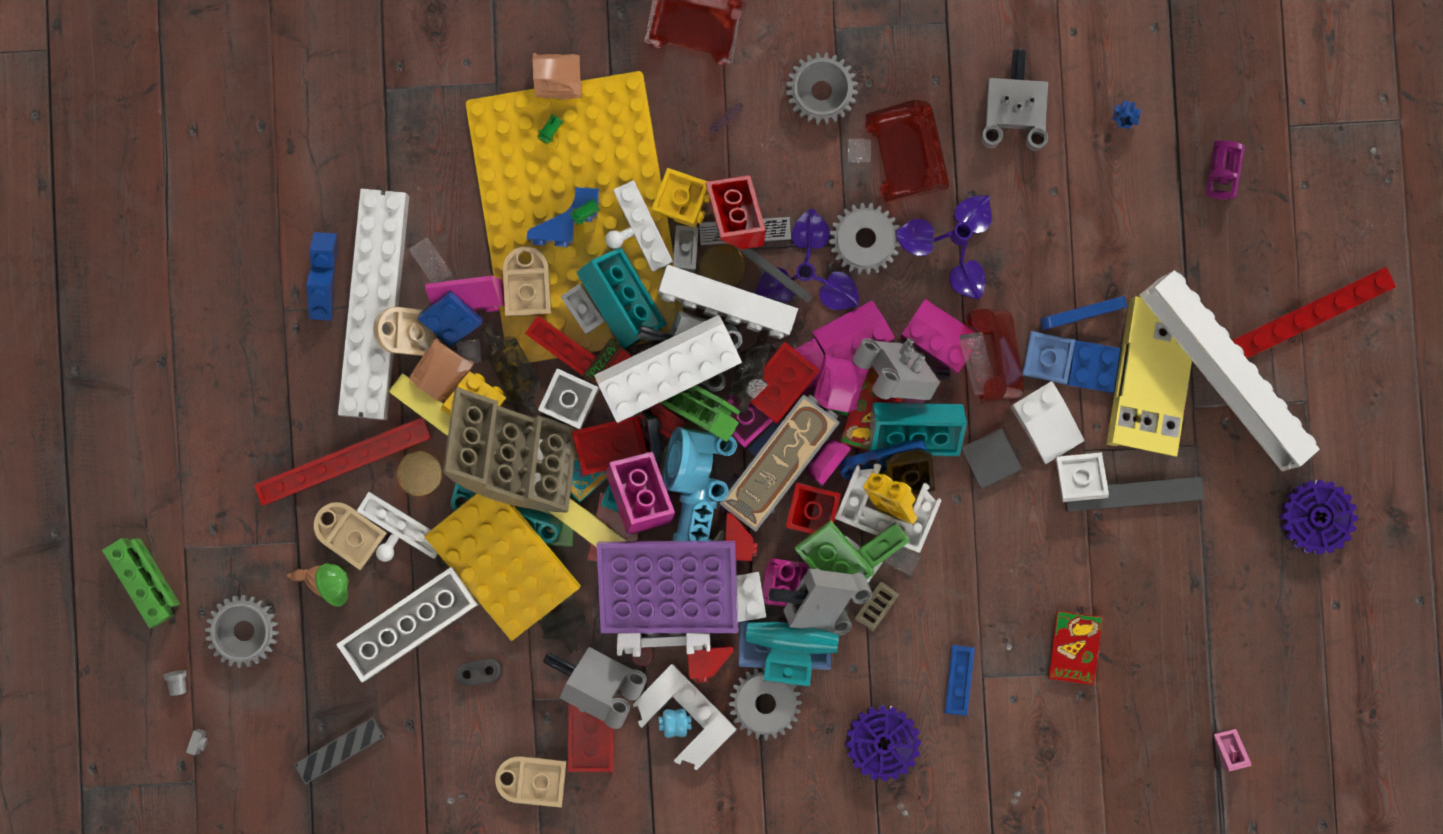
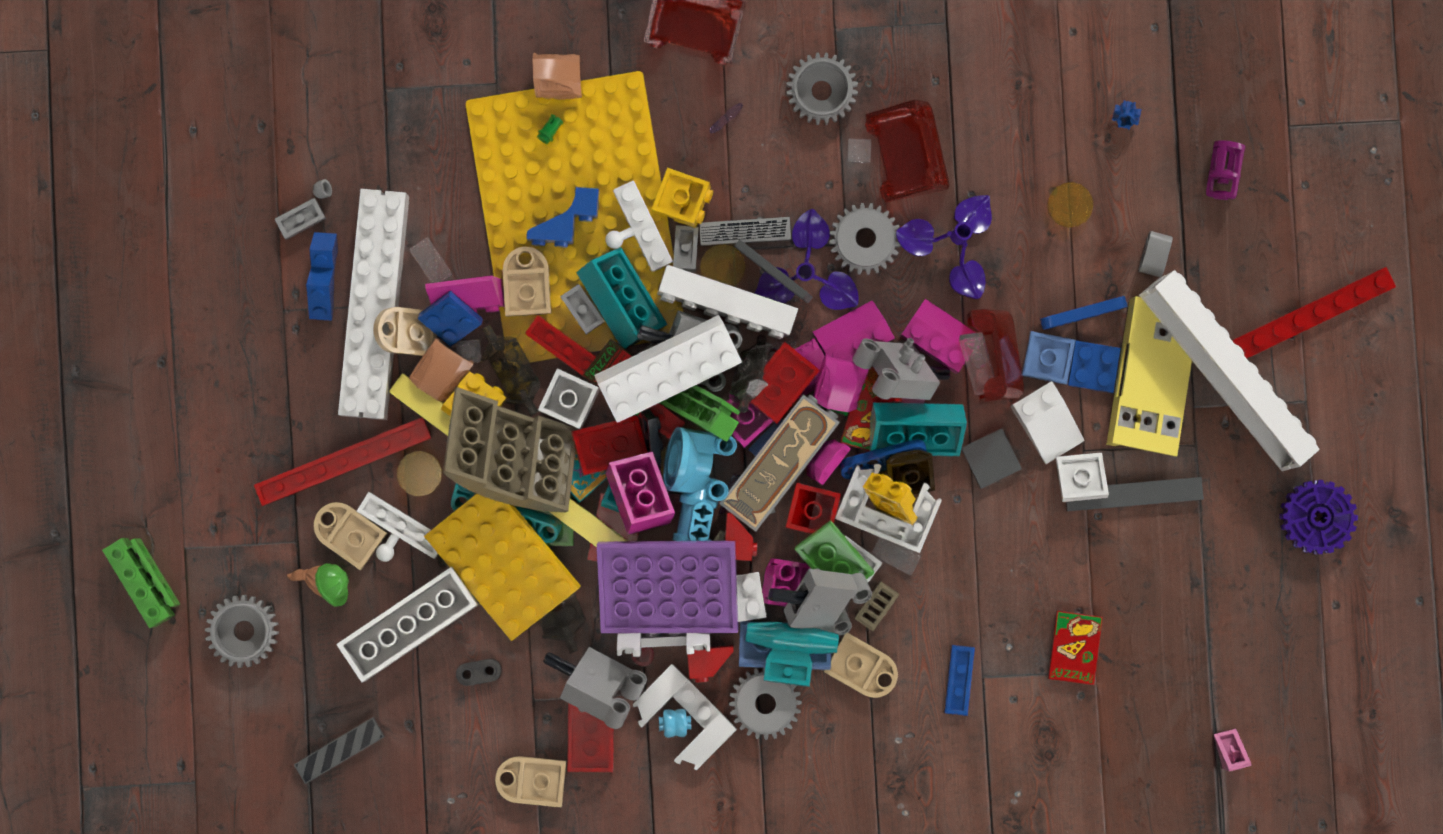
(176, 682): light grey piece -> none
(197, 742): light grey plate -> none
(300, 218): none -> light grey plate
(322, 189): none -> light grey hinge
(584, 212): green pin -> none
(737, 212): red slope -> none
(861, 666): none -> tan plate
(884, 544): bright green plate -> none
(899, 750): dark purple piece -> none
(1016, 105): light grey piece -> none
(1070, 205): none -> clear yellow tile
(1155, 254): none -> light grey beam

